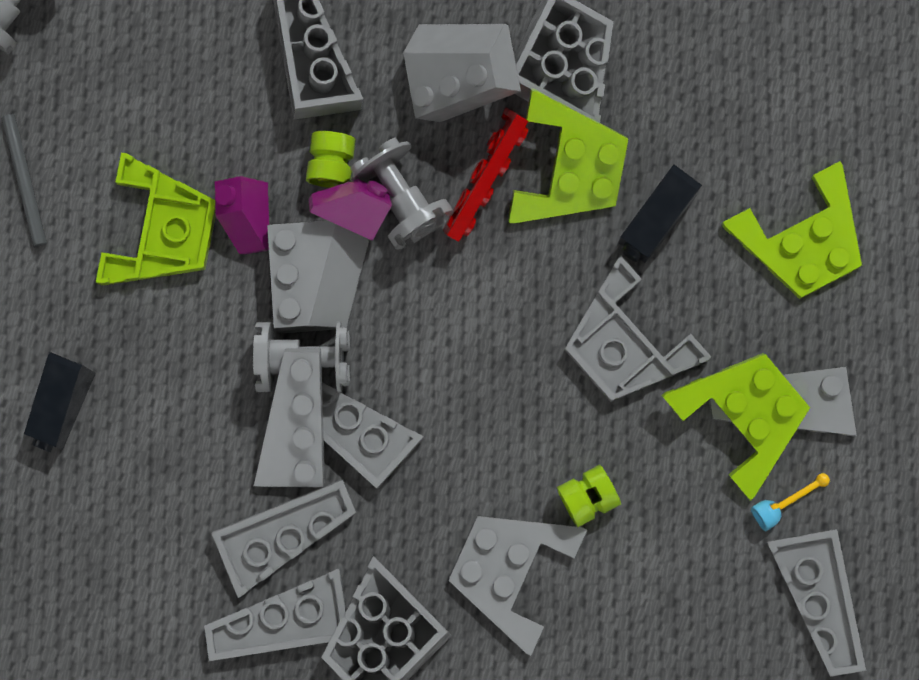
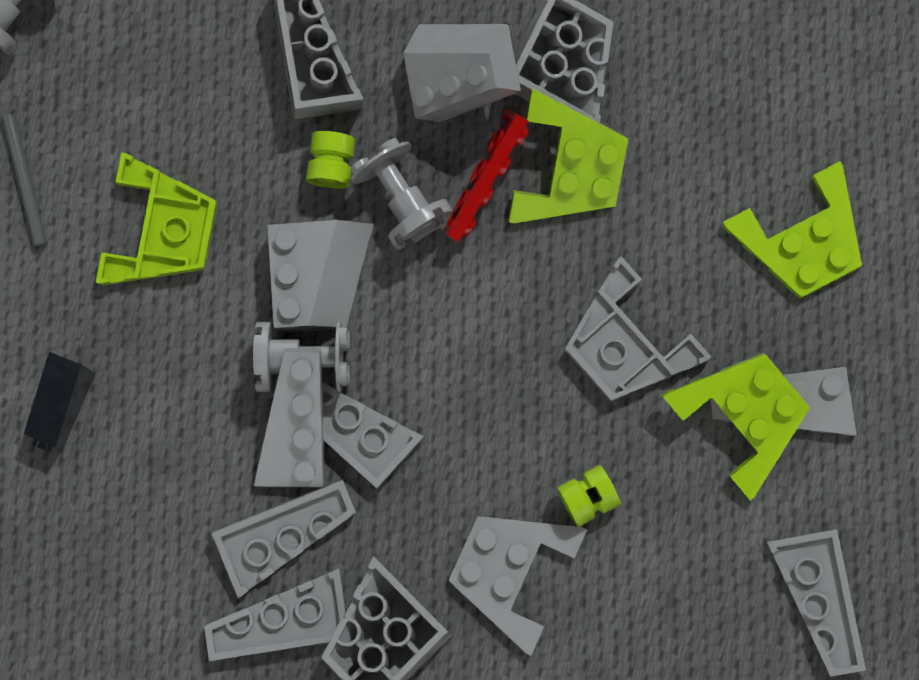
(243, 212): magenta slope -> none
(353, 206): magenta slope -> none
(659, 214): black slope -> none
(769, 513): hinge -> none

